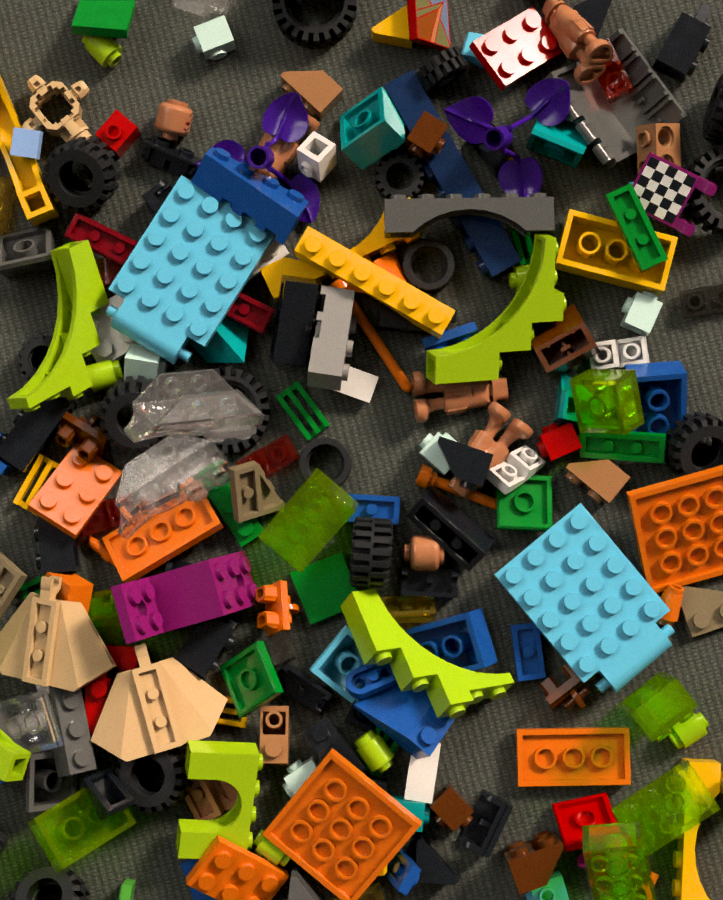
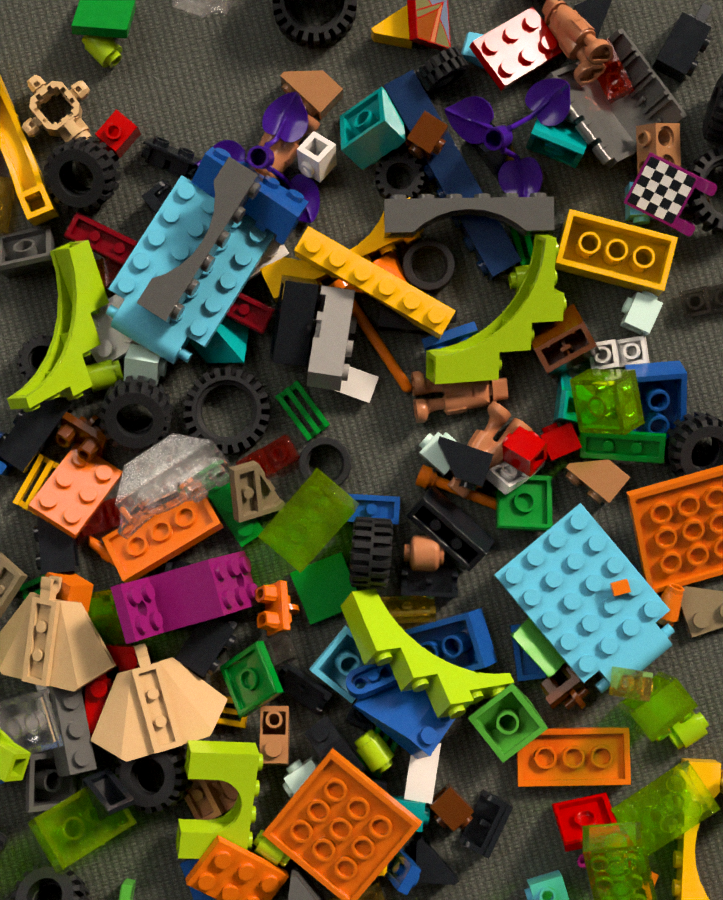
(26, 143): light blue tile -> none
(173, 119): nougat head -> none
(193, 406): clear slope -> none
(214, 38): light aqua brick -> none
(232, 191): none -> dark grey arch
(508, 722): none -> bright green slope
(524, 450): none -> red brick
(534, 860): reddish brown slope -> none
(537, 647): none -> bright green slope
(620, 587): none -> orange piece
(631, 684): none -> clear yellow plate
(636, 227): green plate -> none

